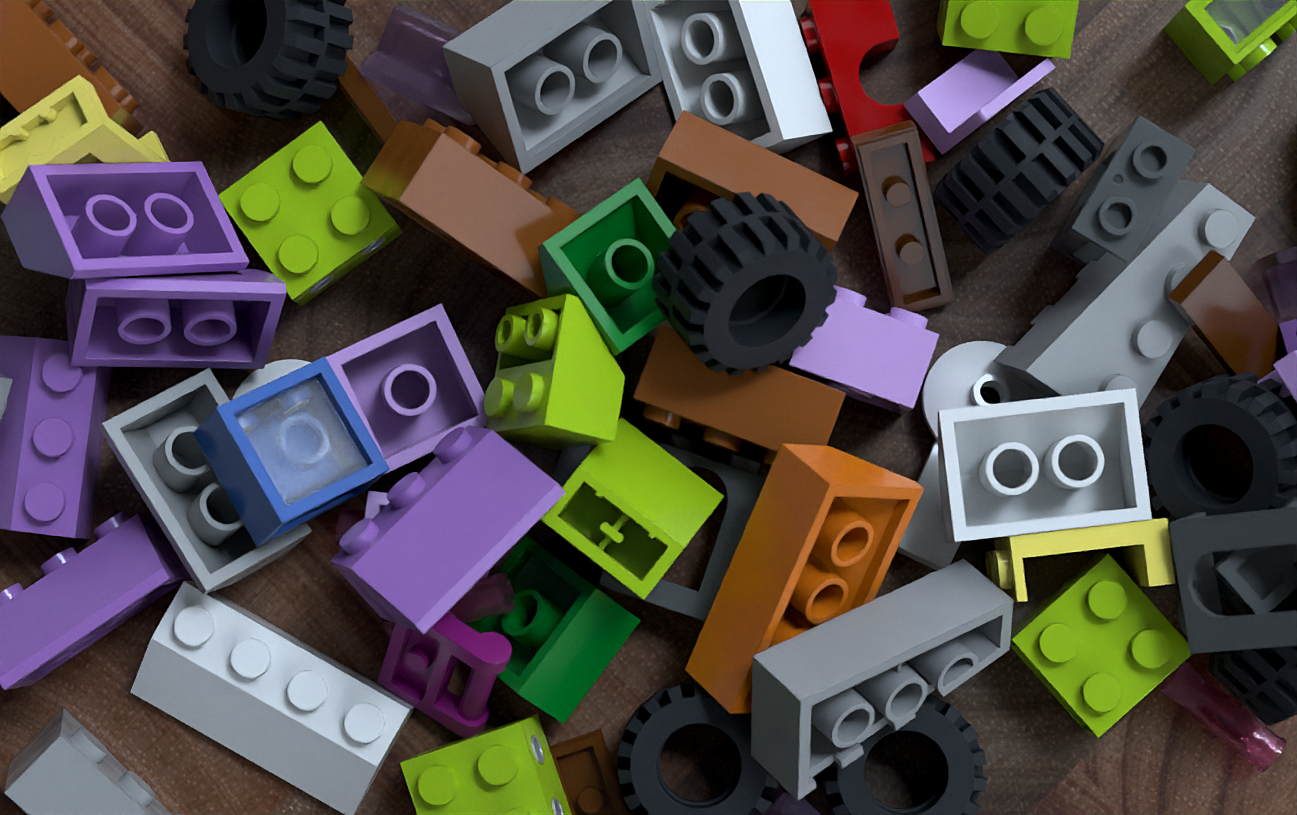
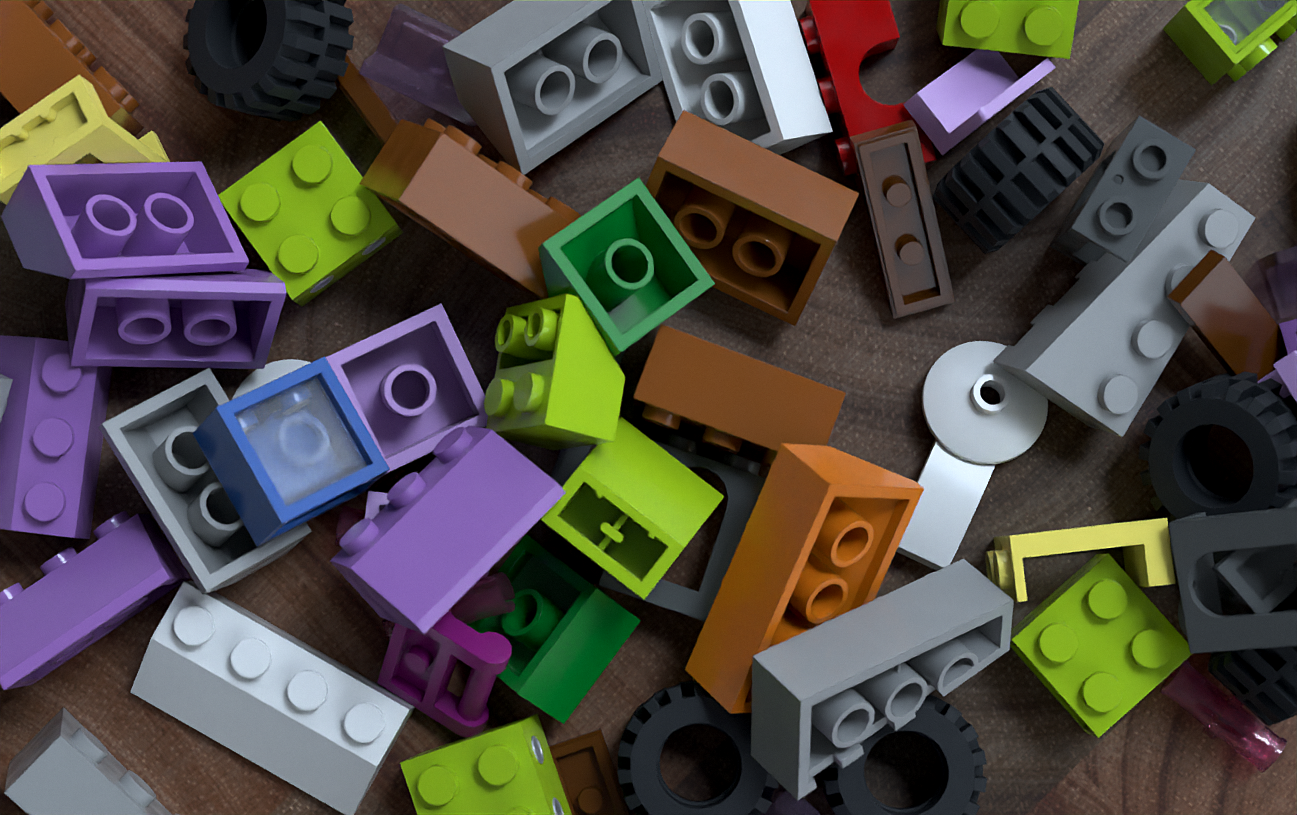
(745, 283): black tyre -> none
(868, 353): lavender brick -> none
(1041, 465): white slope -> none

